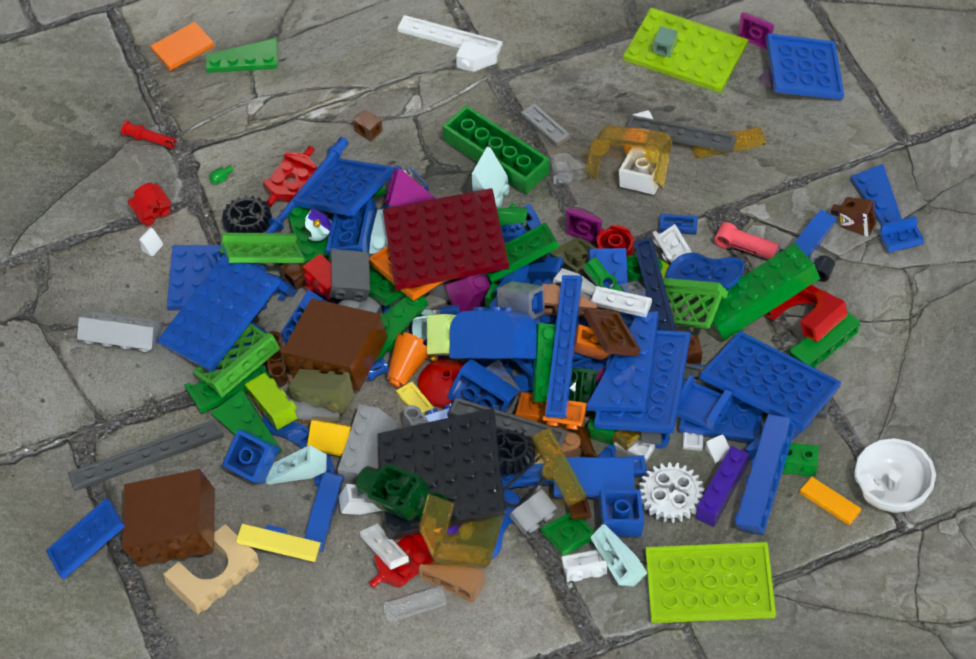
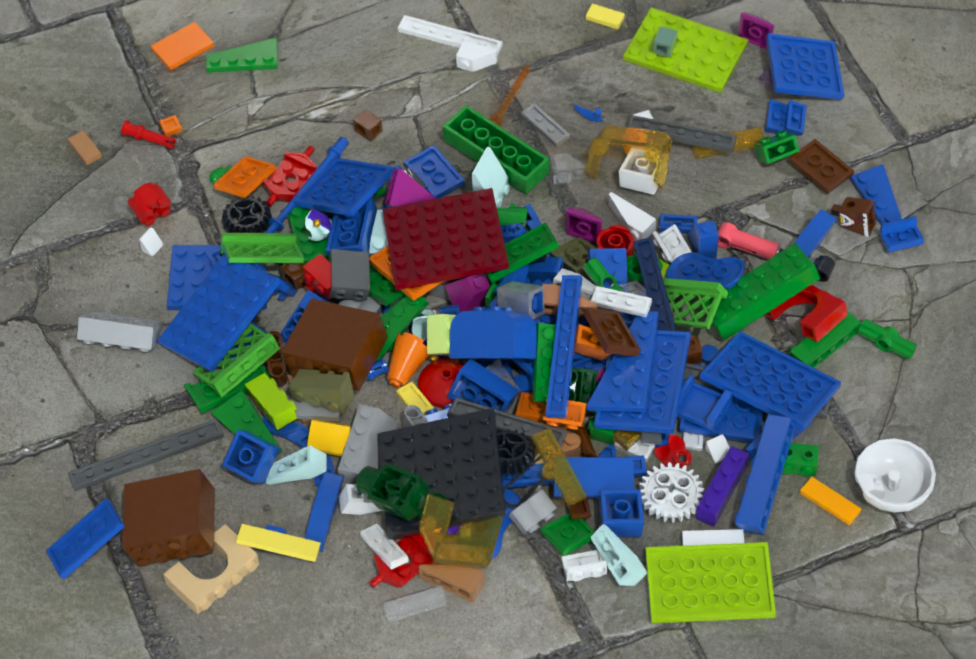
(84, 147): none -> medium nougat tile
(170, 126): none -> orange tile
(244, 176): none -> orange tile
(435, 171): none -> blue plate
(497, 117): none -> clear orange piece
(593, 116): none -> blue bar
(605, 16): none -> light yellow tile
(637, 221): none -> white slope
(673, 452): none -> red plate
(704, 239): none -> blue slope
(708, 537): none -> white tile
(709, 353): none -> blue tile
(776, 147): none -> green brick
(785, 117): none -> blue slope
(821, 166): none -> reddish brown plate
(887, 339): none -> green piece

